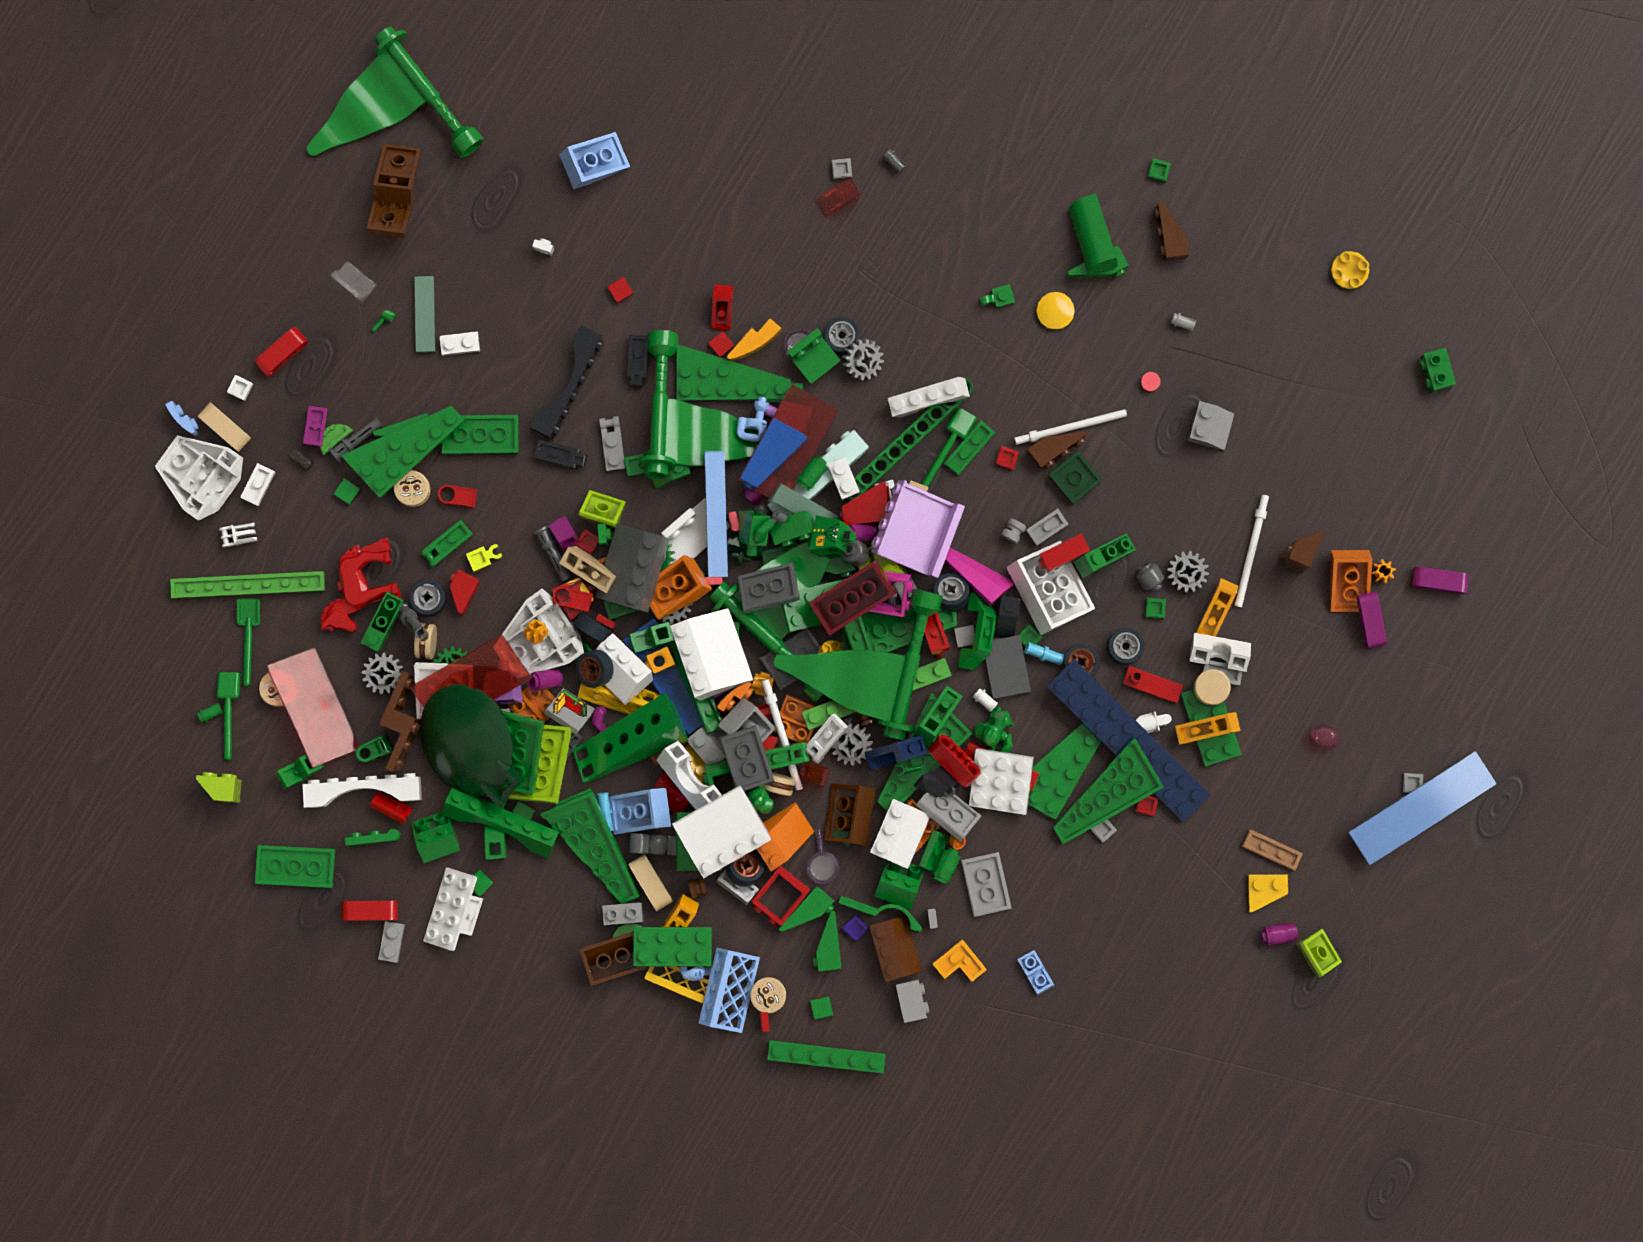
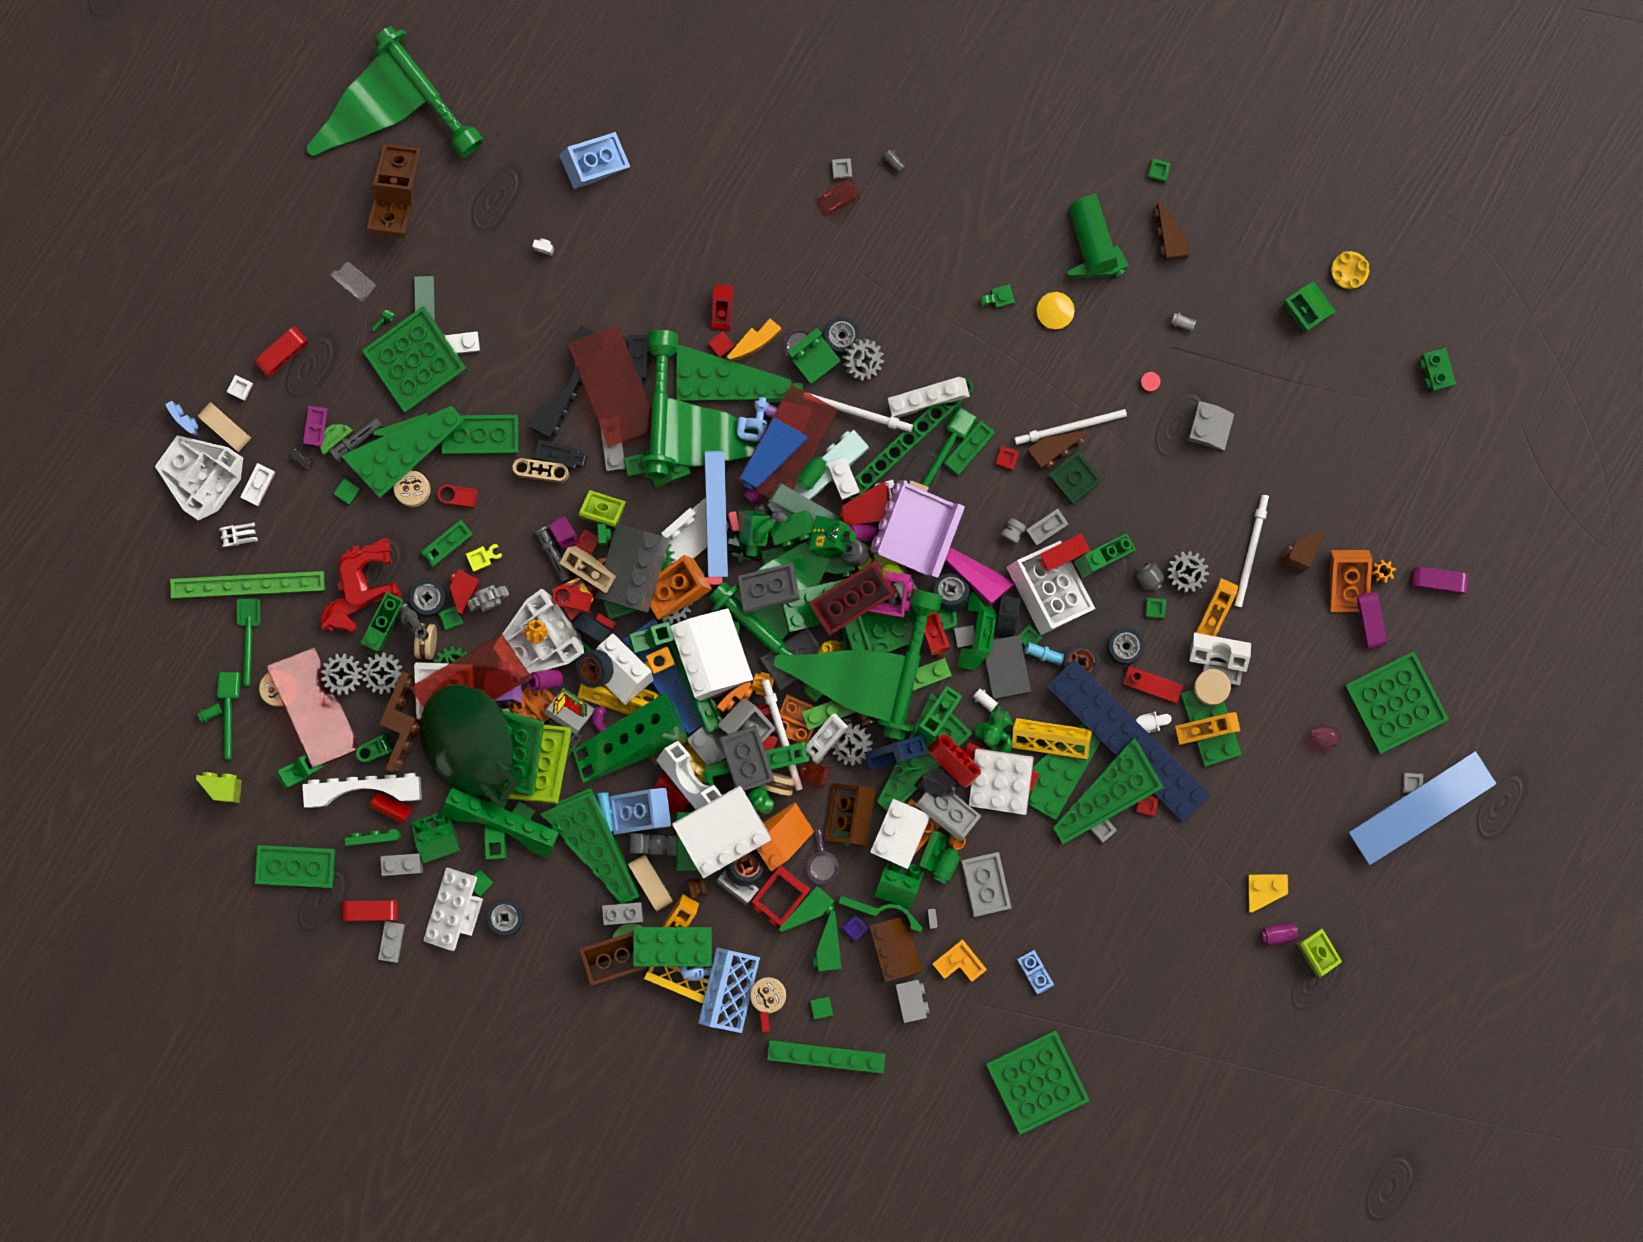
(341, 682): none -> light grey gear
(401, 864): none -> light grey brick
(414, 359): none -> green plate
(450, 618): none -> green tile
(488, 598): none -> light grey gear
(515, 917): none -> wheel
(537, 465): none -> tan beam
(612, 385): none -> clear red piece
(620, 290): red tile -> none
(892, 422): none -> white bar
(1037, 1082): none -> green plate
(1051, 734): none -> yellow fence
(1272, 850): medium nougat tile -> none
(1308, 307): none -> green slope
(1396, 702): none -> green plate

